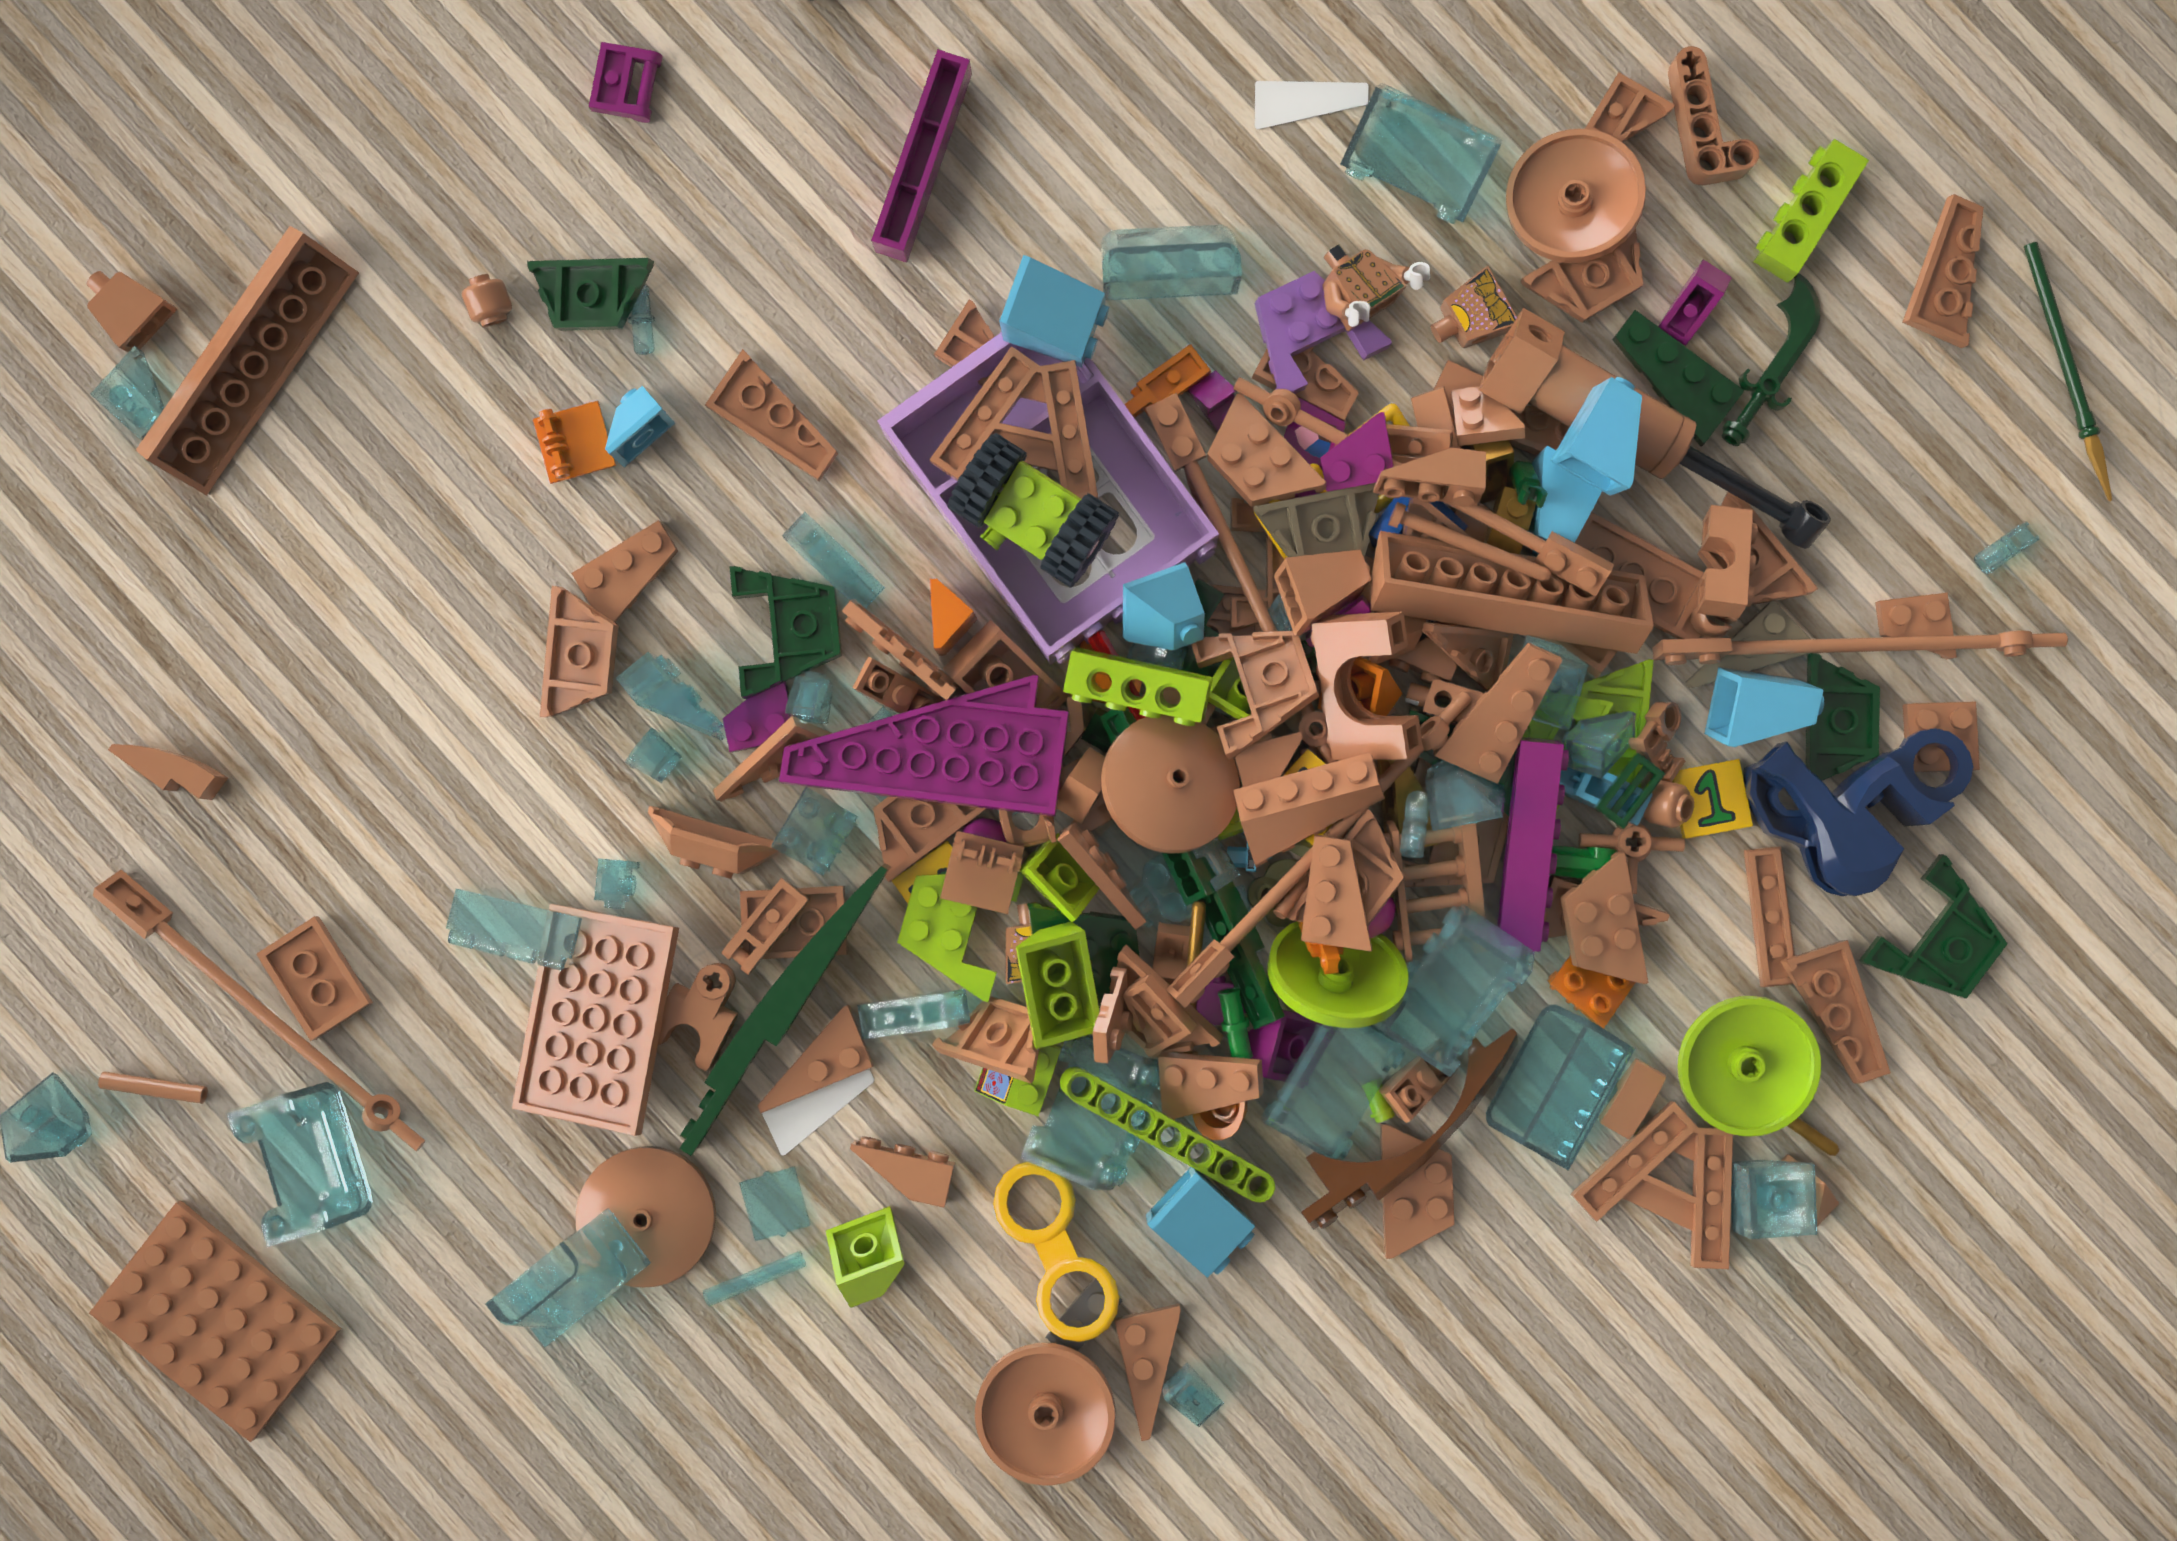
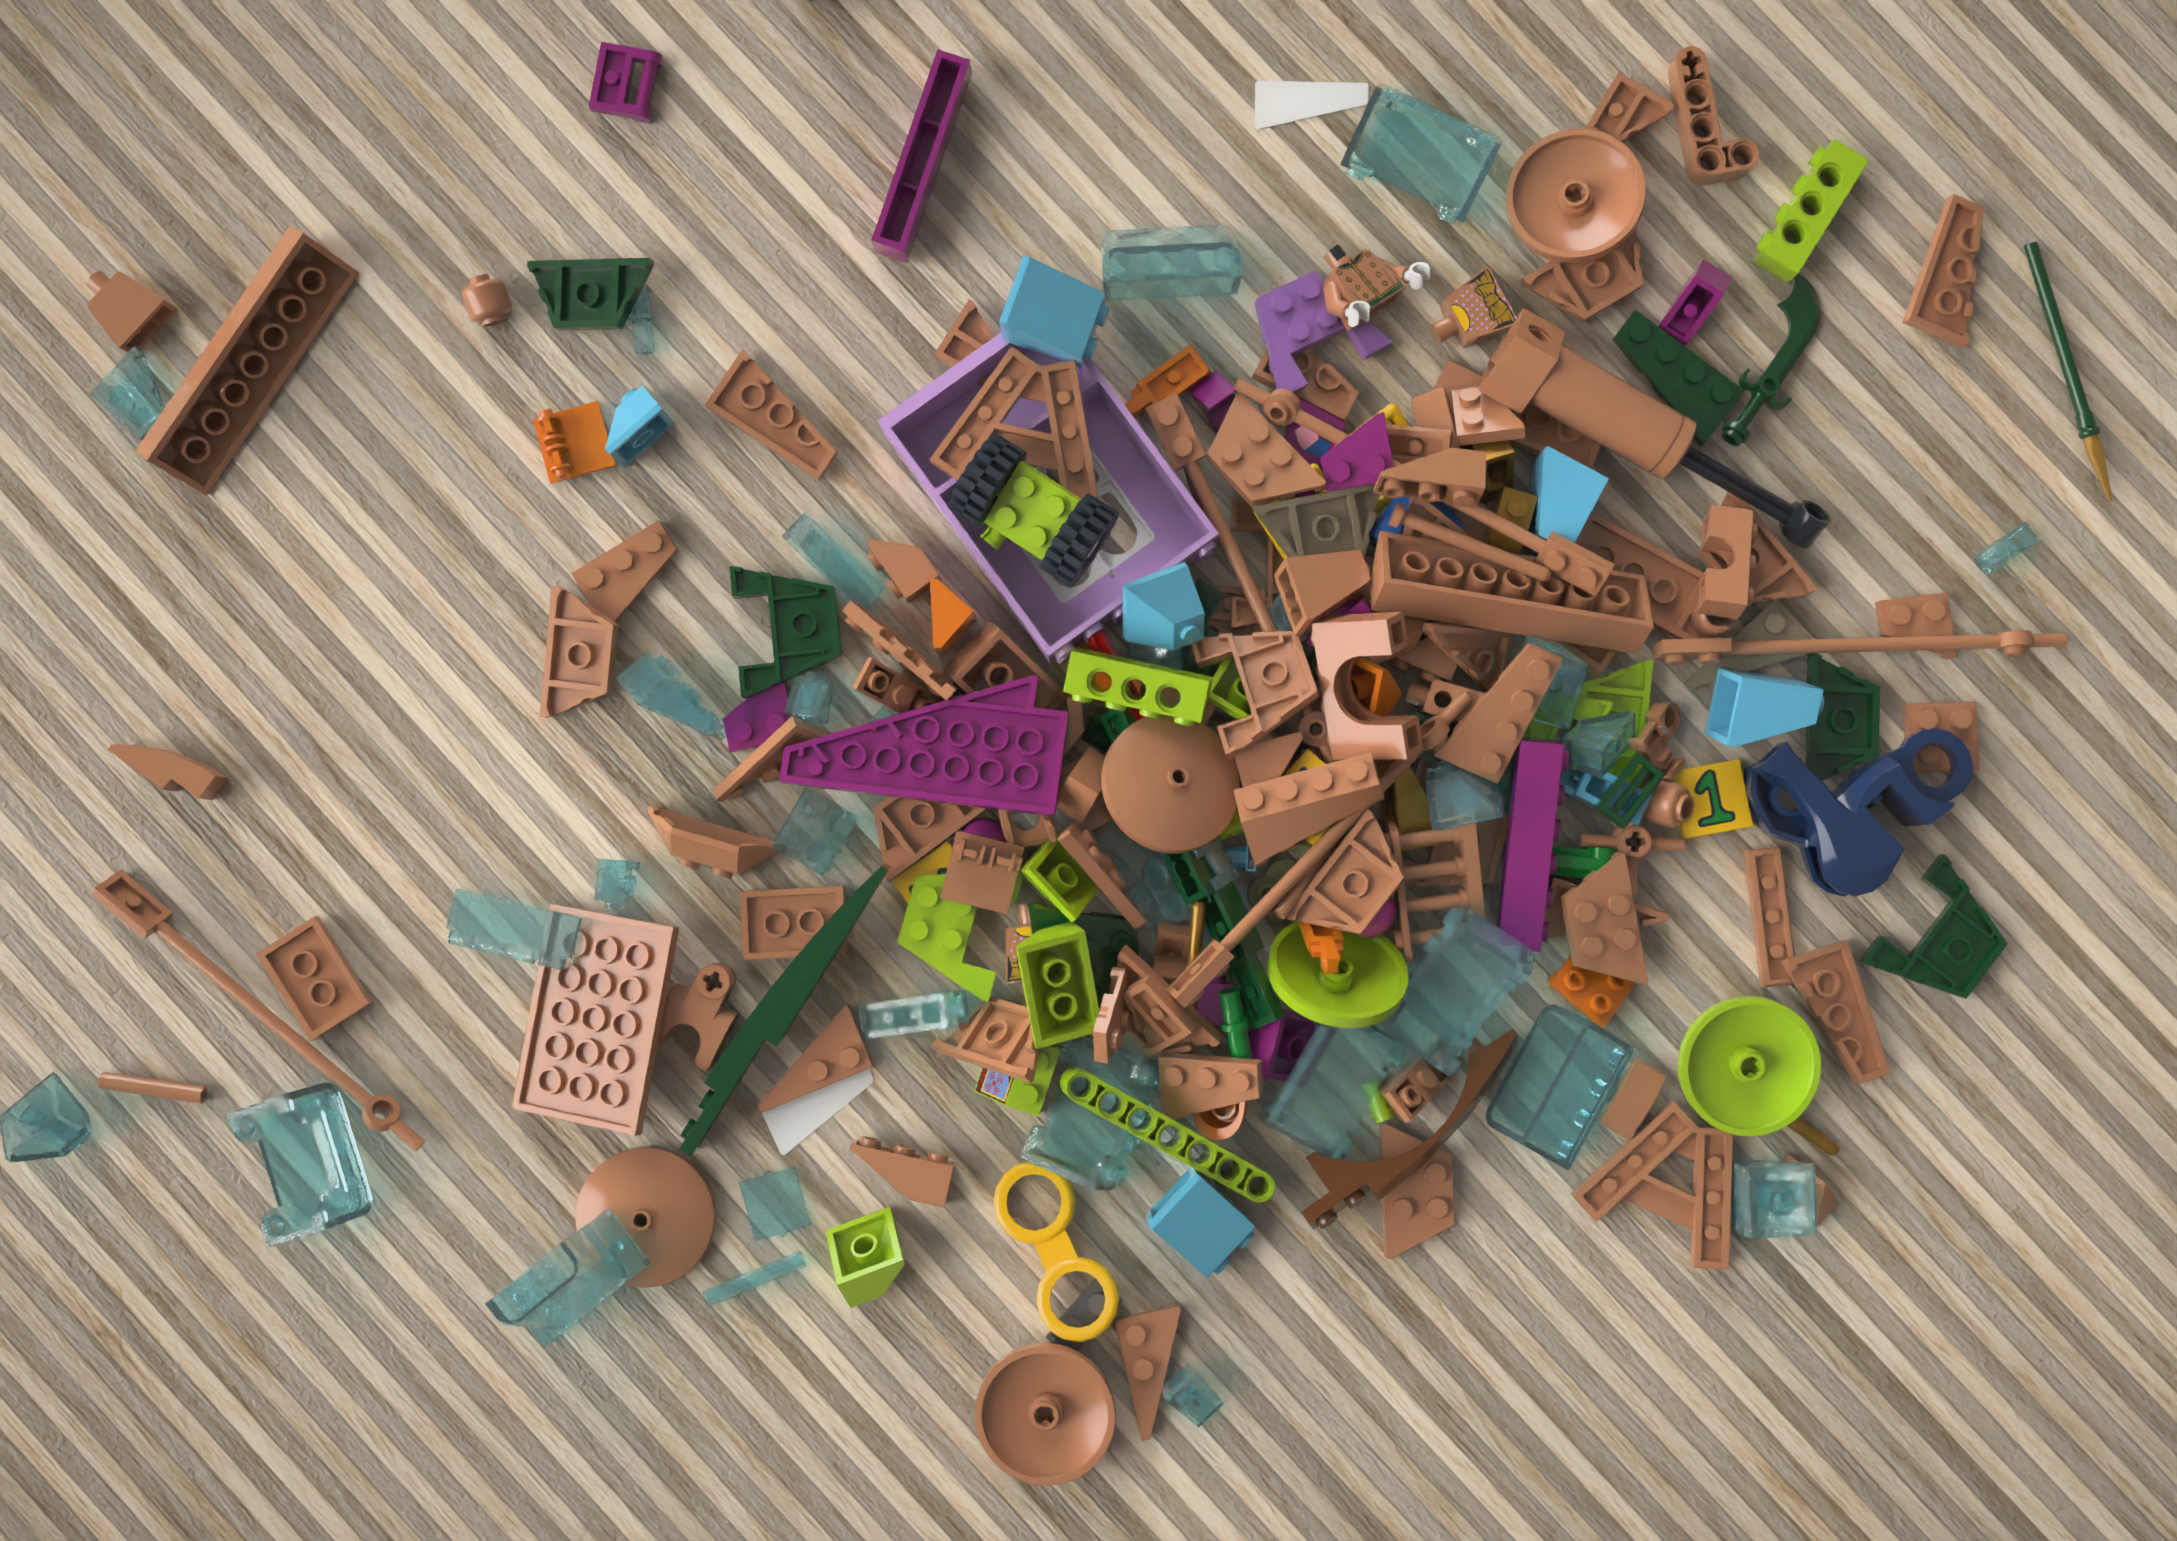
(215, 1321): nougat plate -> none
(654, 756): clear light blue piece -> none
(766, 925): nougat plate -> none
(905, 565): none -> nougat slope
(1334, 898): nougat wing -> none
(1415, 825): clear light blue bar -> none
(1527, 483): dark green bar -> none
(1604, 437): medium azure slope -> none

